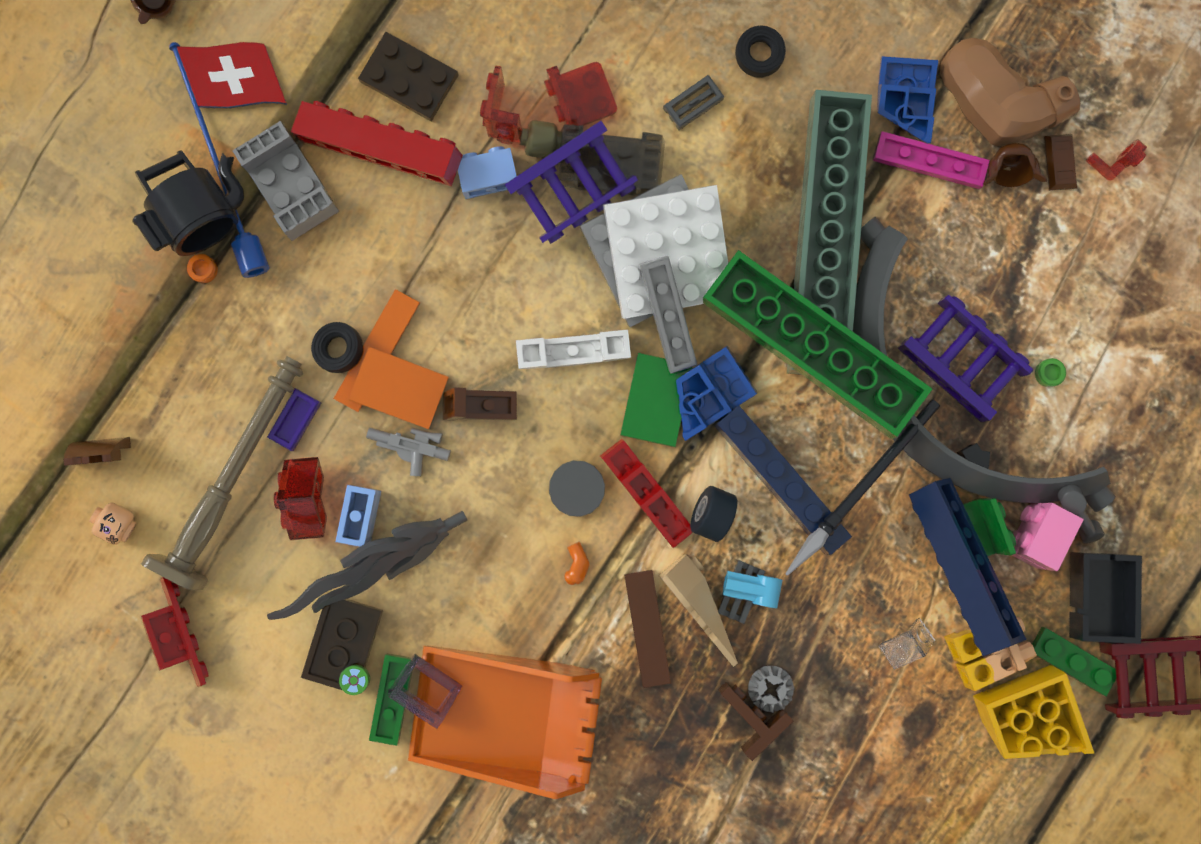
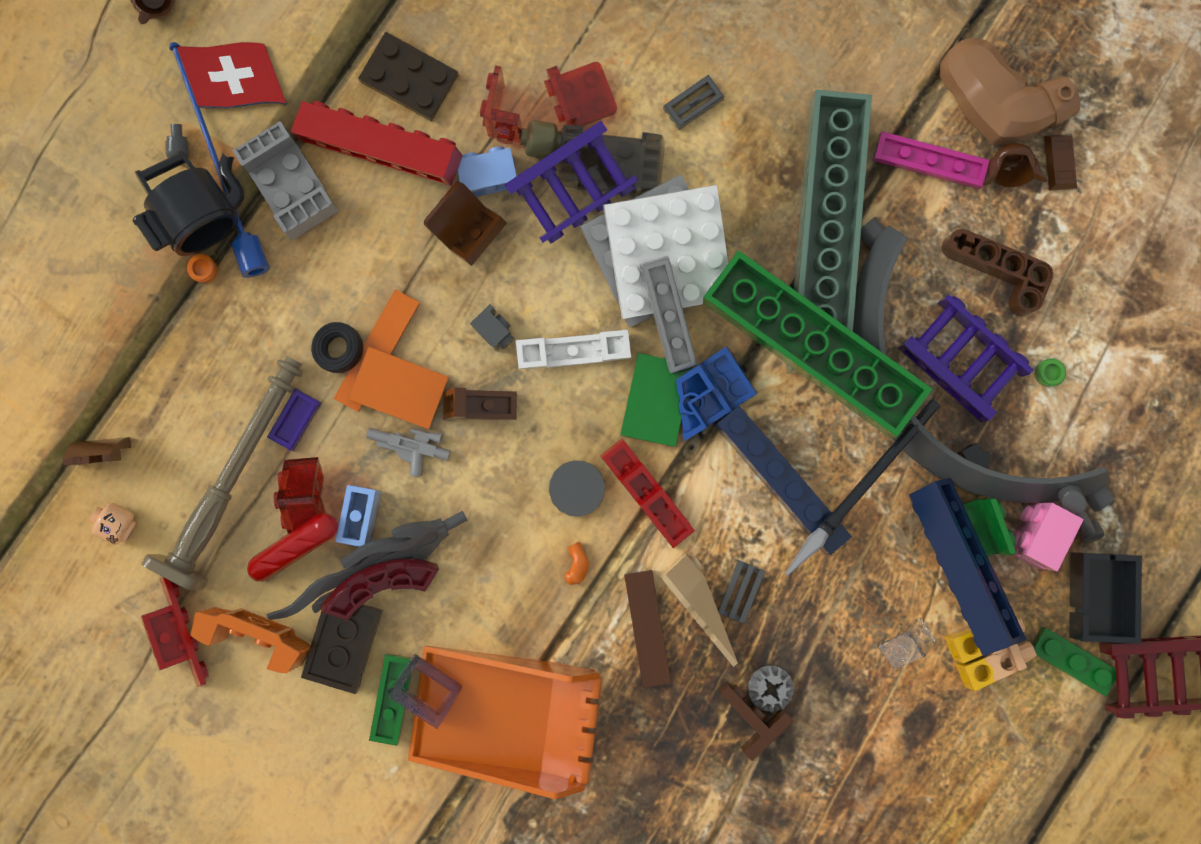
(176, 141): none -> dark grey cylinder
(216, 623): none -> orange plate
(292, 547): none -> red piece
(354, 679): bright green tile -> none
(385, 575): none -> dark red tile
(464, 223): none -> reddish brown bracket
(493, 329): none -> dark grey brick
(714, 513): black wheel -> none
(758, 589): medium azure piece -> none
(772, 39): black tyre -> none
(908, 94): blue slope -> none
(996, 267): none -> reddish brown beam
(1034, 716): yellow wedge -> none
(1131, 155): clear red plate -> none

